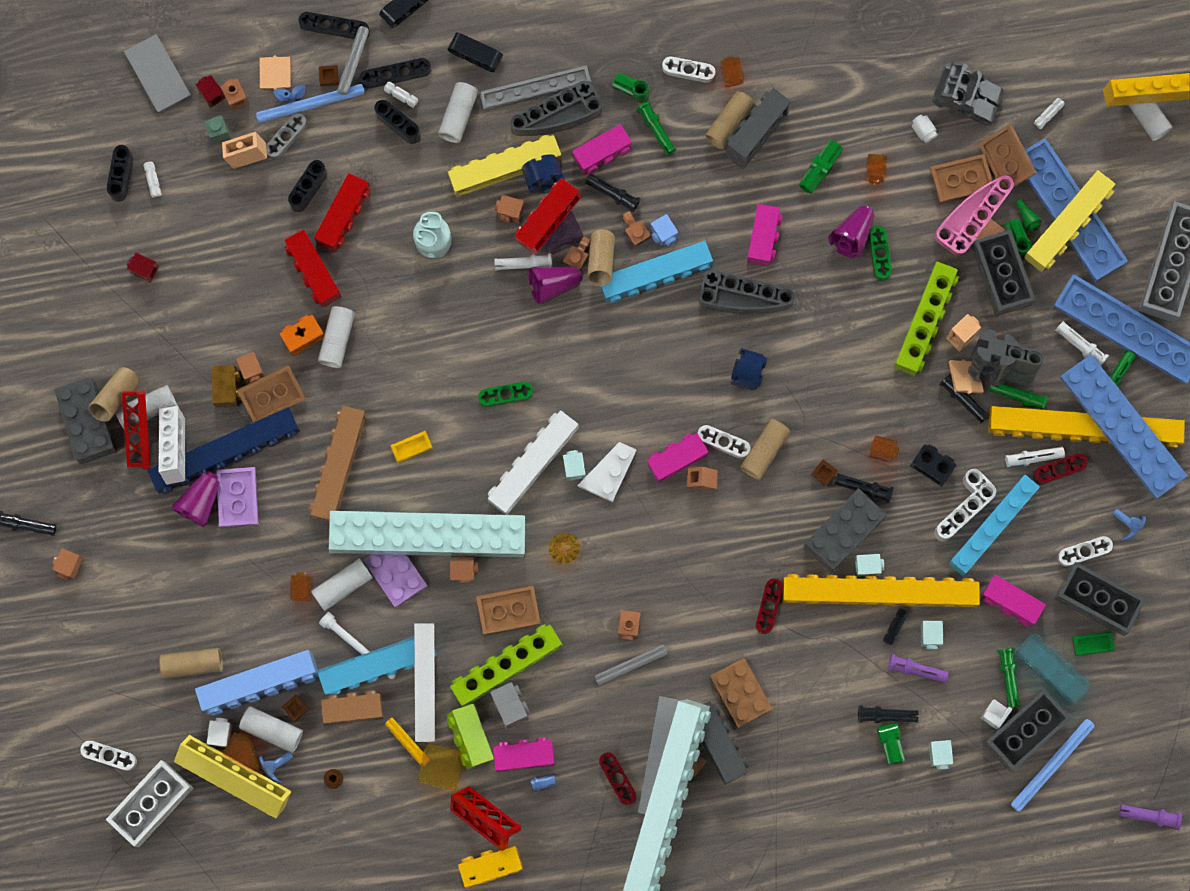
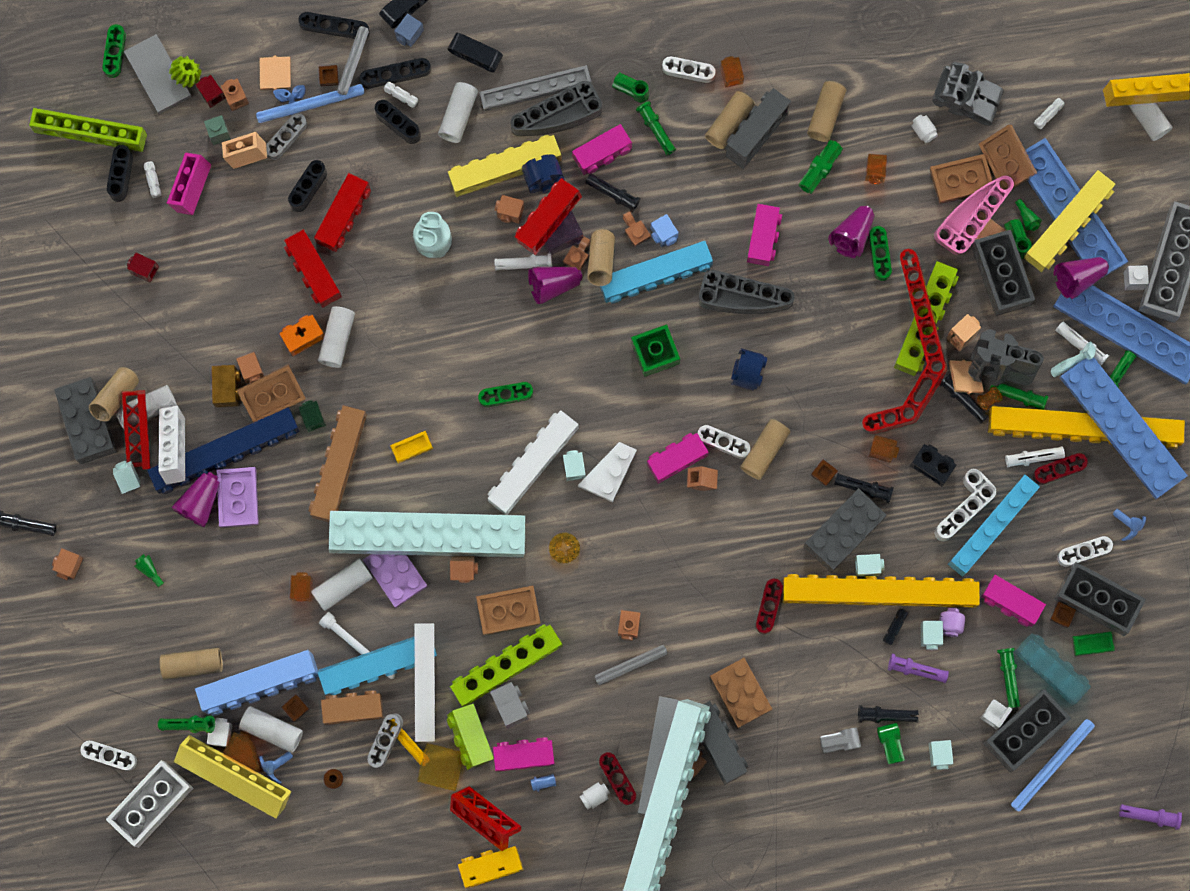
(87, 129): none -> lime brick
(107, 57): none -> green beam
(126, 476): none -> light aqua brick
(146, 566): none -> green cone
(185, 71): none -> lime gear
(189, 183): none -> dark pink brick
(193, 724): none -> green pin
(312, 415): none -> clear green brick
(377, 743): none -> light grey beam
(408, 30): none -> sand blue brick
(594, 795): none -> white brick
(655, 350): none -> green brick
(826, 111): none -> tan piece
(846, 740): none -> light grey piece
(931, 358): none -> red beam
(952, 622): none -> lavender head
(989, 398): none -> clear orange bush
(1062, 614): none -> reddish brown plate
(1079, 275): none -> magenta cone
(1088, 352): none -> light aqua piece
(1136, 277): none -> white brick

